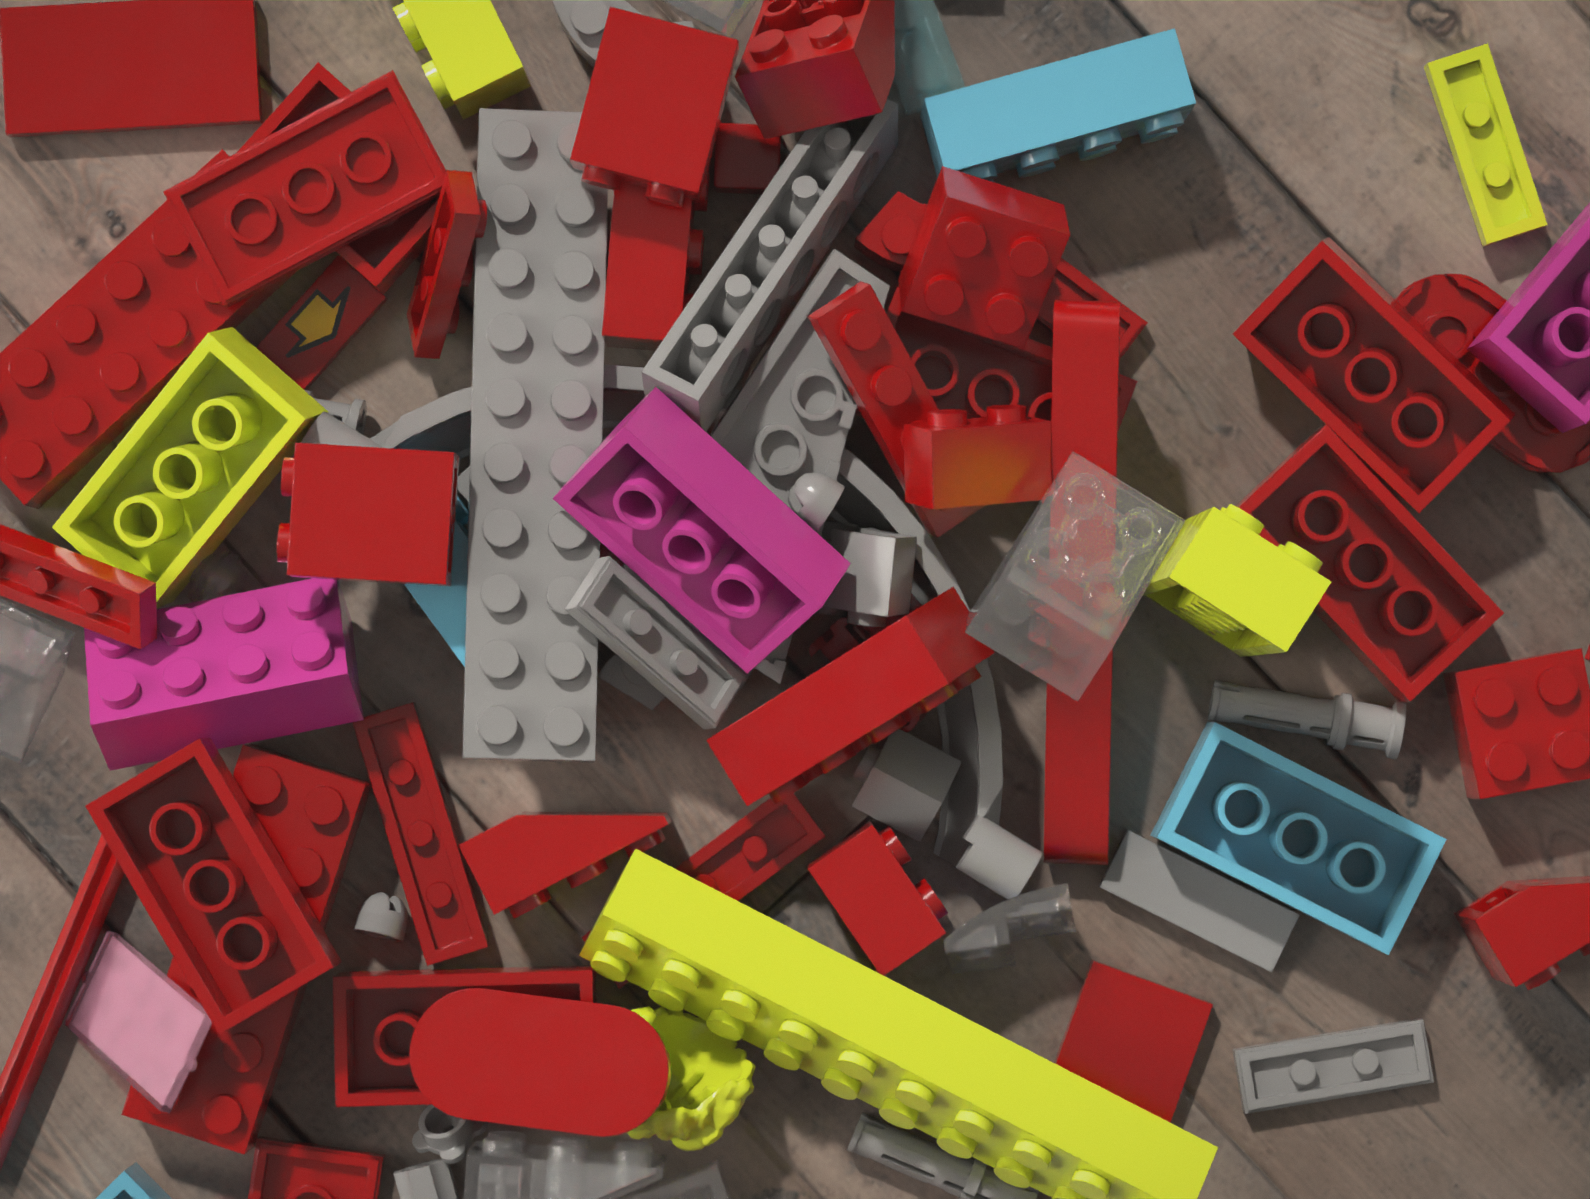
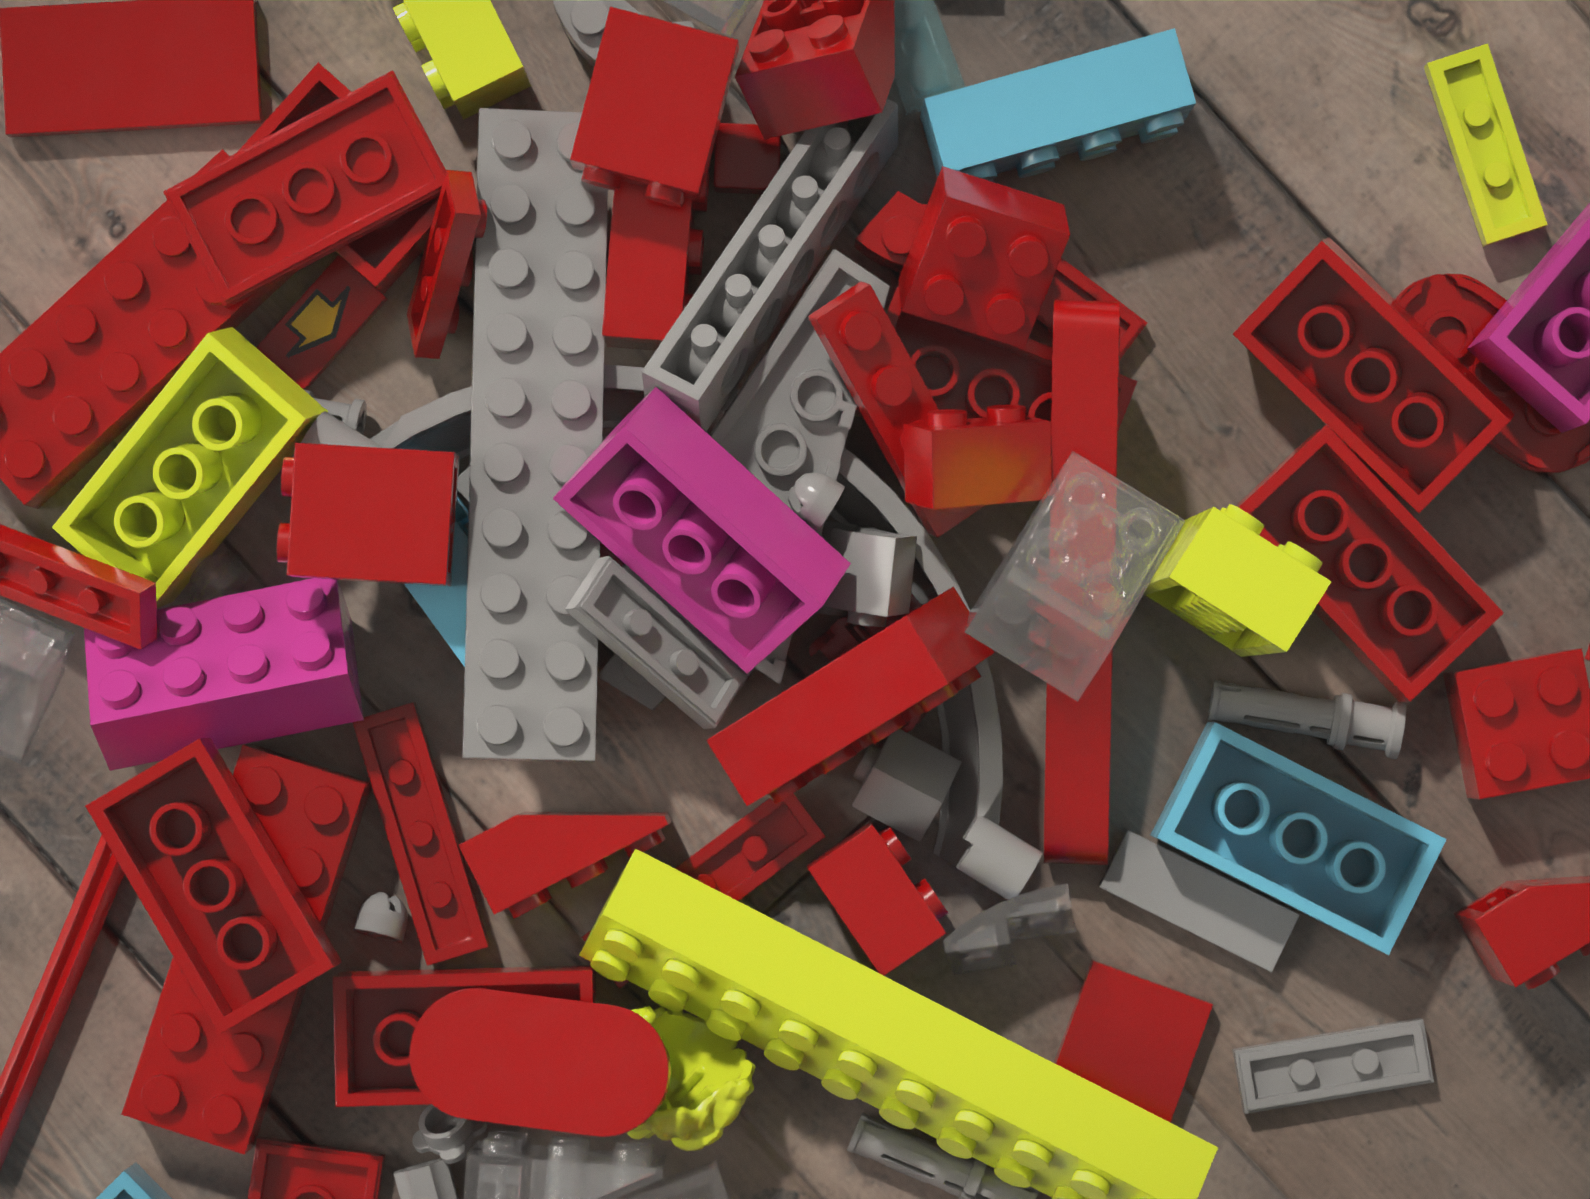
(139, 1021): clear pink piece -> none

